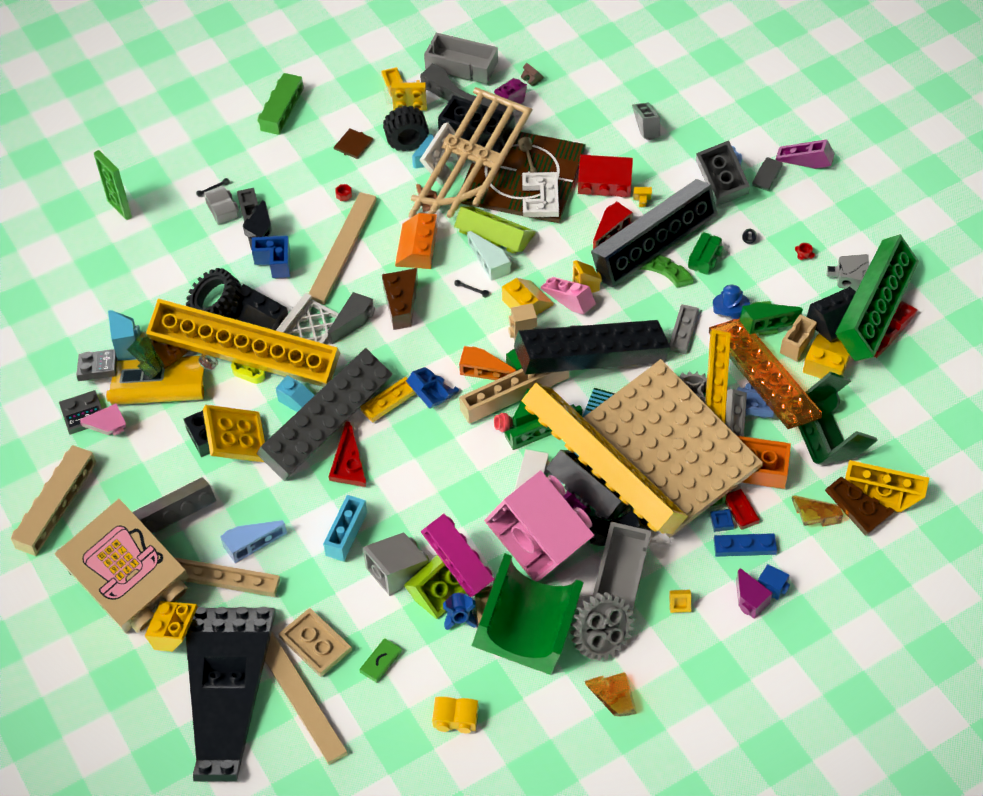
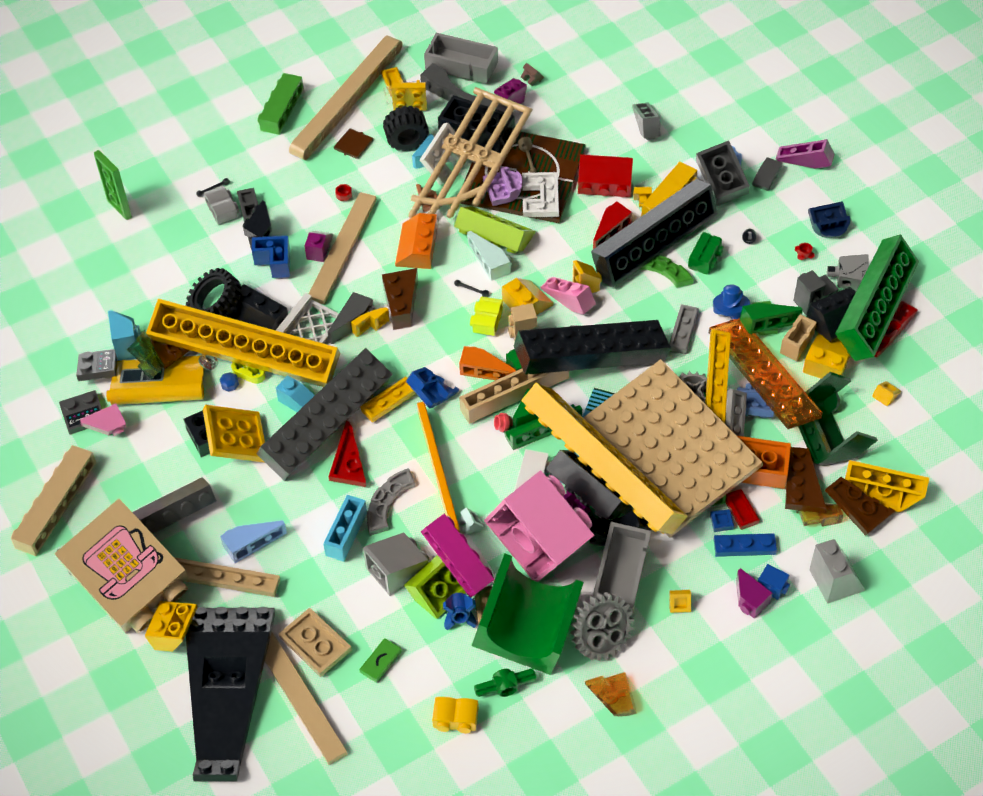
(229, 381): none -> blue tile
(317, 245): none -> magenta slope
(345, 98): none -> tan beam
(374, 319): none -> yellow slope
(383, 499): none -> light grey tile
(436, 463): none -> light orange tile
(472, 521): none -> light aqua tile
(487, 315): none -> neon yellow brick
(505, 186): none -> lavender slope
(505, 682): none -> green axle
(676, 180): none -> yellow brick
(802, 484): none -> reddish brown wing
(811, 289): none -> dark grey brick
(829, 220): none -> dark blue slope
(834, 572): none -> light grey slope
(886, 393): none -> yellow slope

